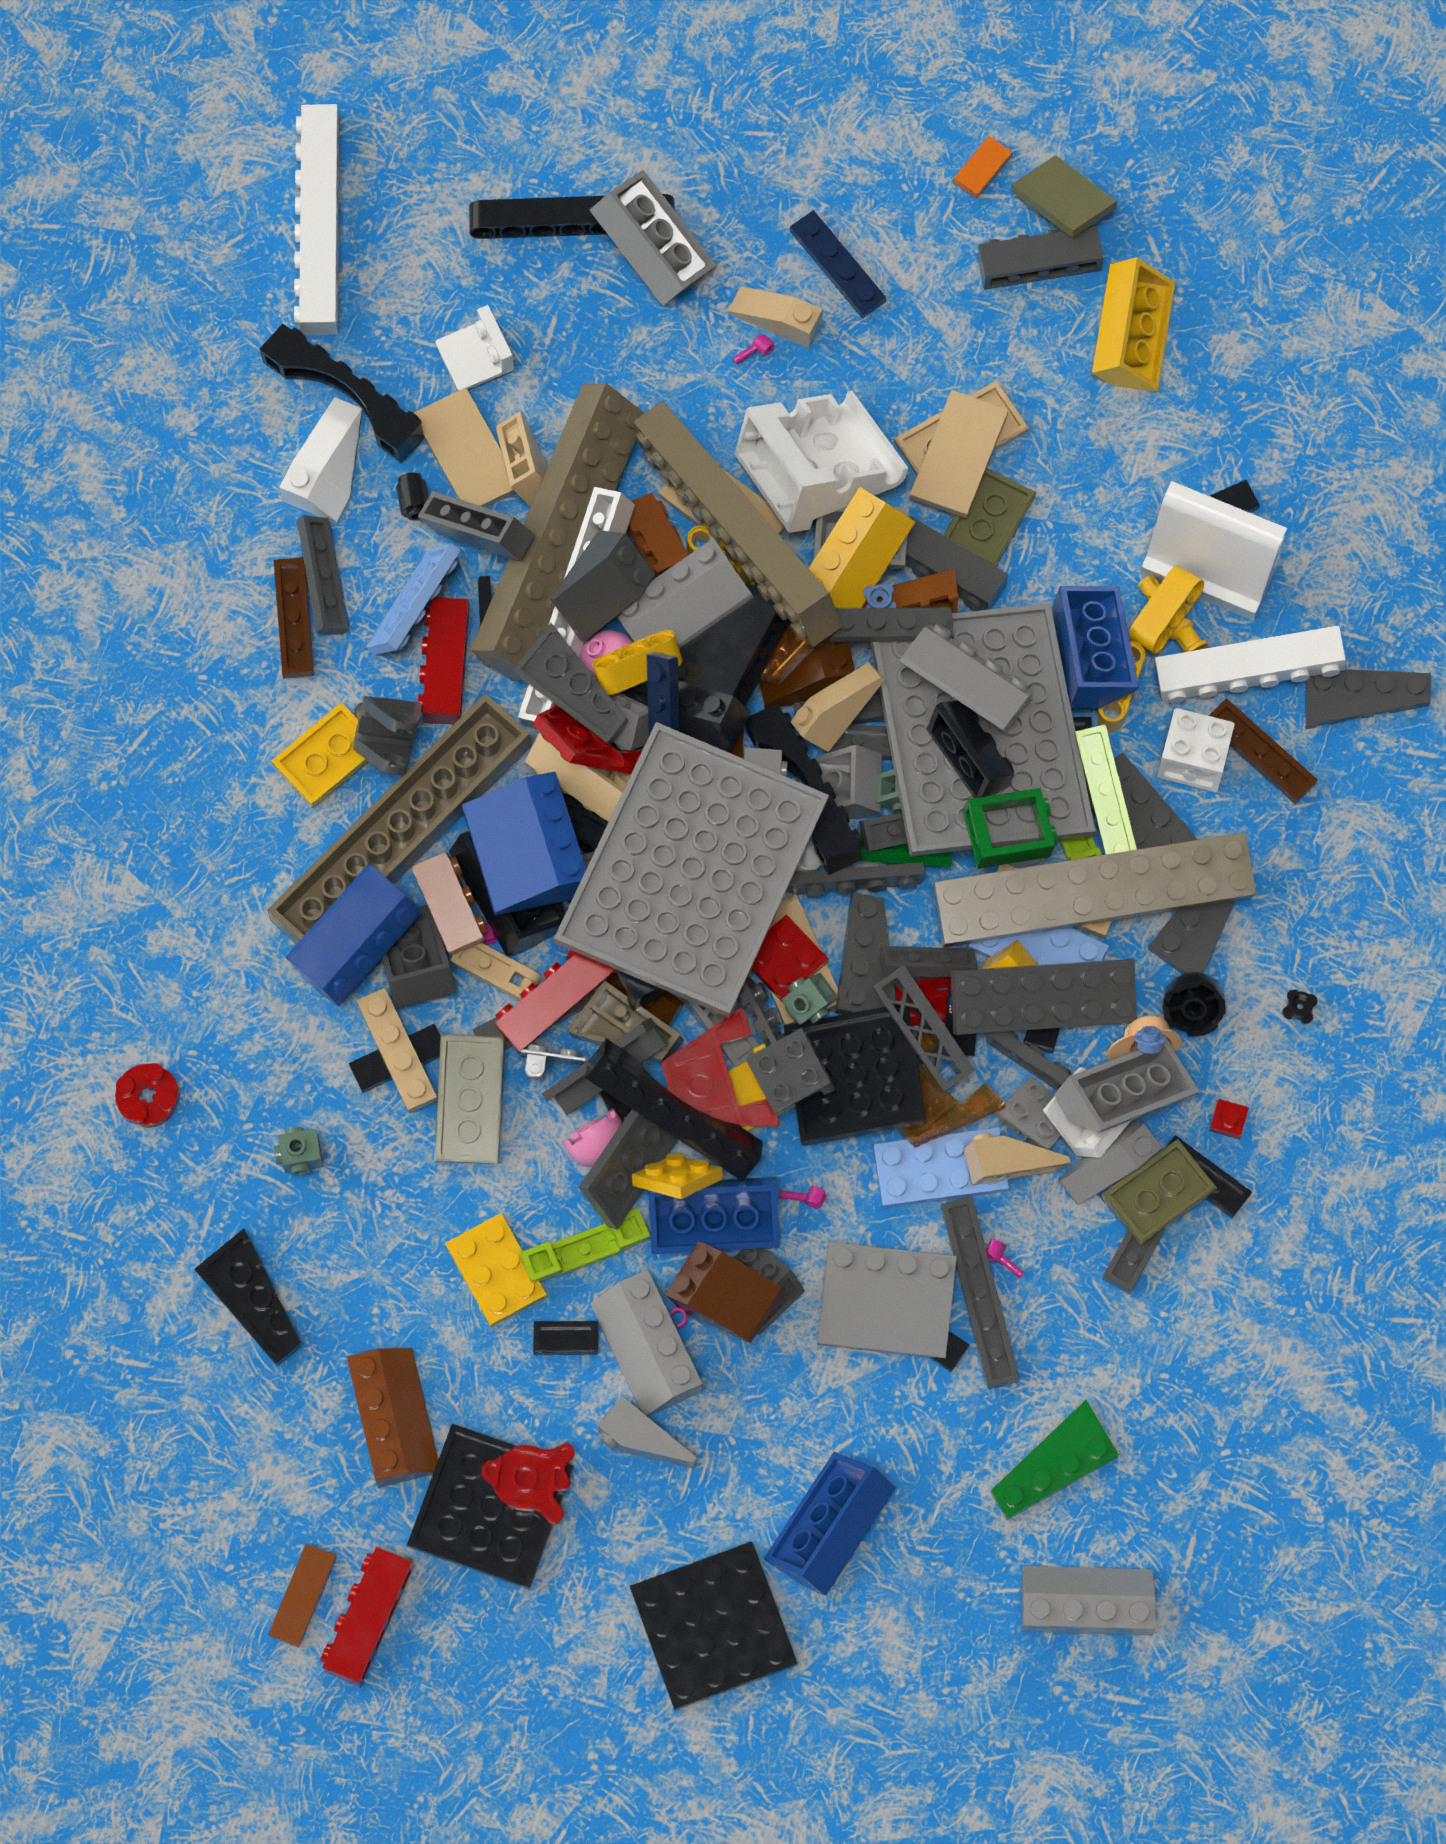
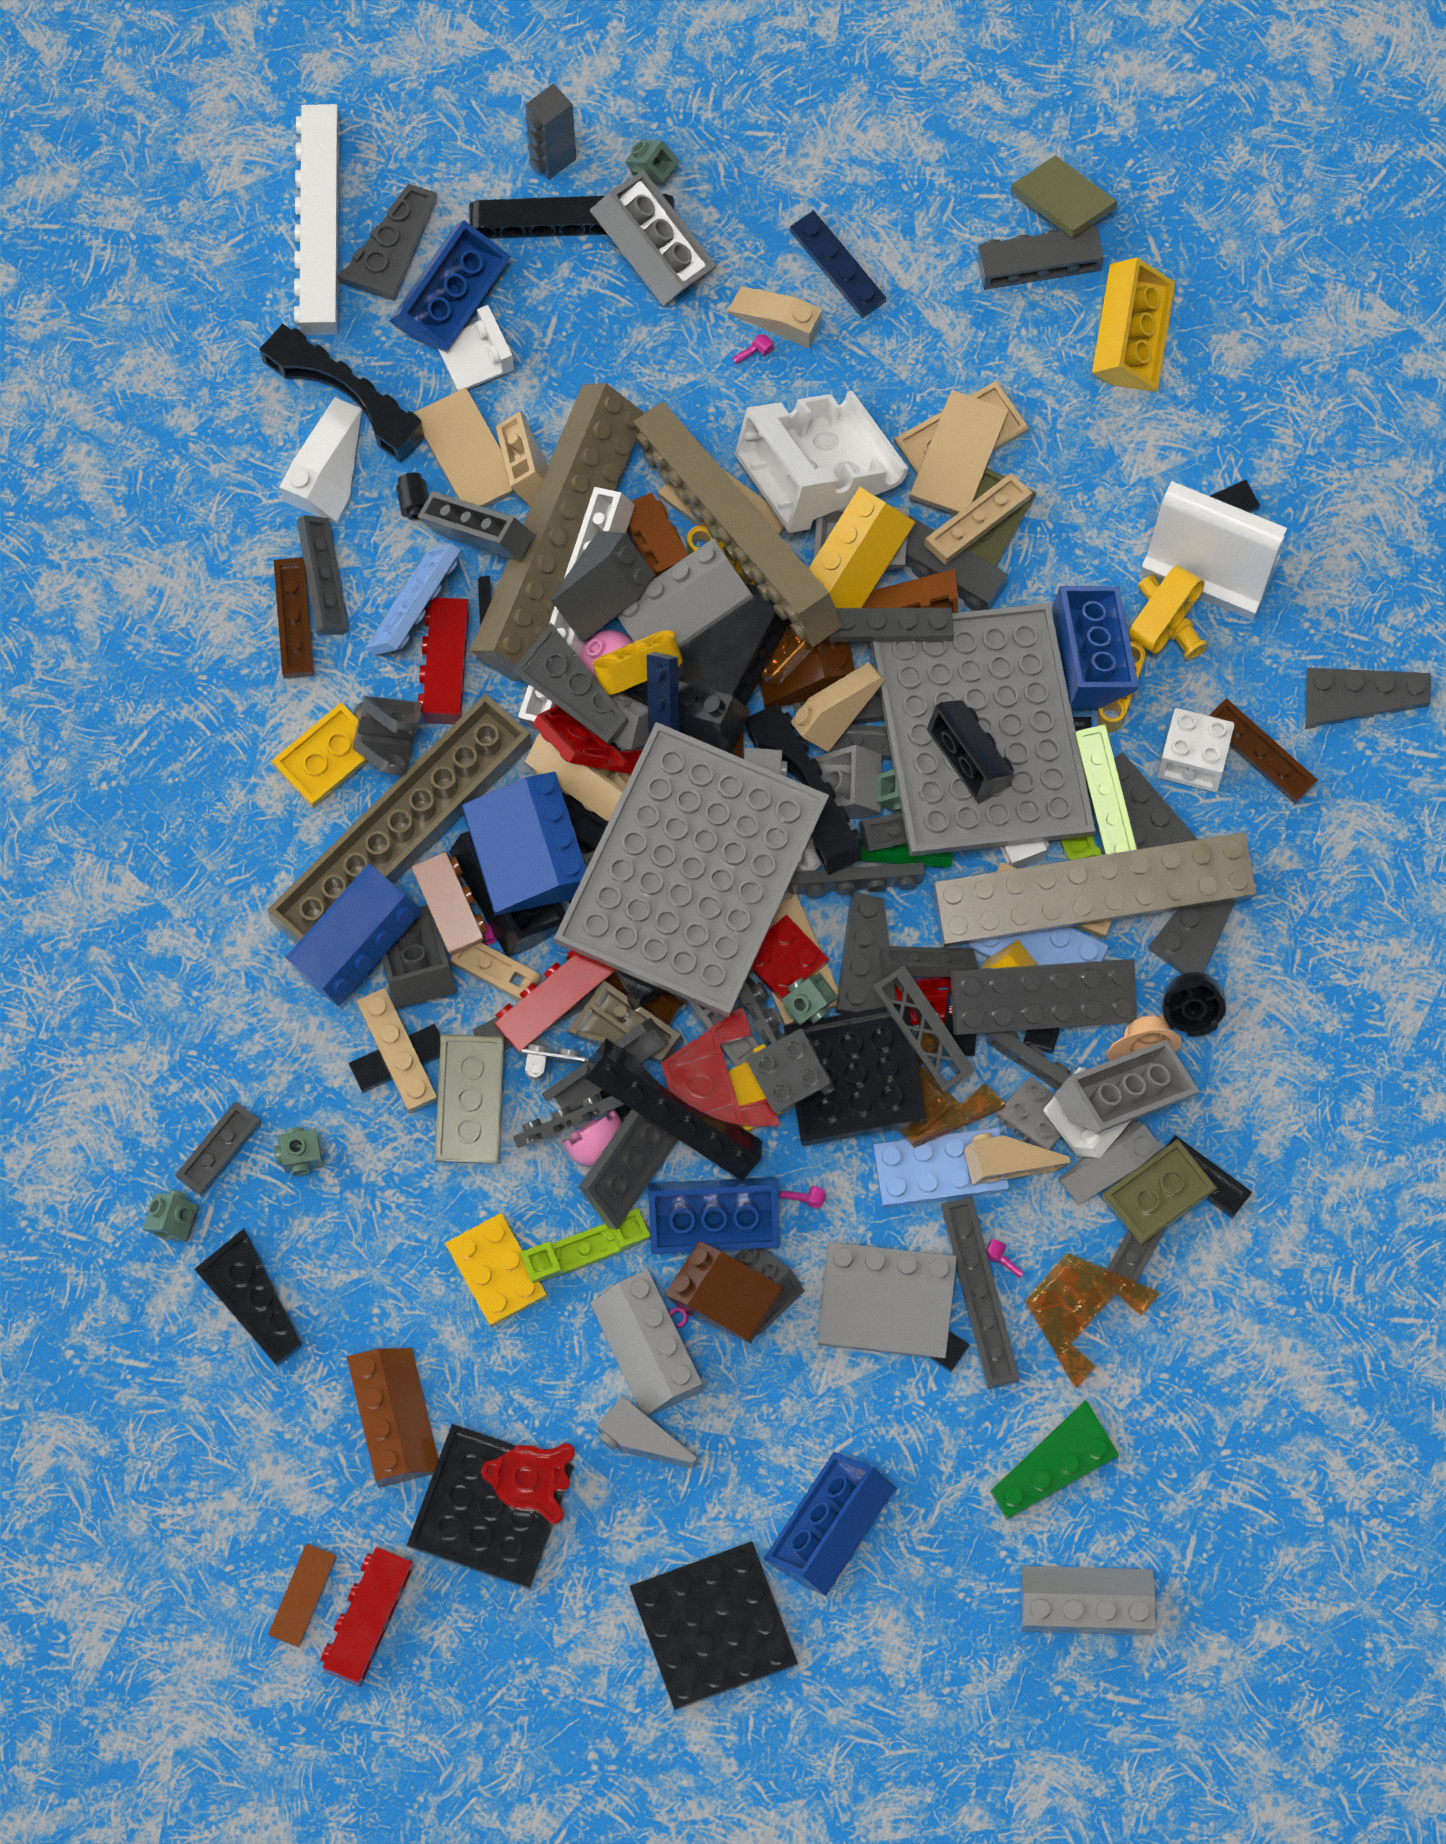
(138, 1111): red plate -> none
(170, 1216): none -> sand green brick
(218, 1149): none -> dark grey plate
(391, 245): none -> dark grey wing
(450, 287): none -> blue slope
(550, 132): none -> dark grey brick
(565, 1118): none -> dark grey wing
(565, 1338): black tile -> none
(653, 158): none -> sand green brick
(677, 1176): yellow plate -> none
(884, 591): medium blue plate -> none
(967, 676): light grey slope -> none
(977, 518): none -> tan plate
(979, 836): green window -> none
(982, 167): orange tile -> none
(1072, 1299): none -> clear orange wing
(1150, 1040): medium blue plate -> none
(1229, 1119): red plate -> none
(1250, 664): white brick -> none
(1307, 1000): black plate -> none

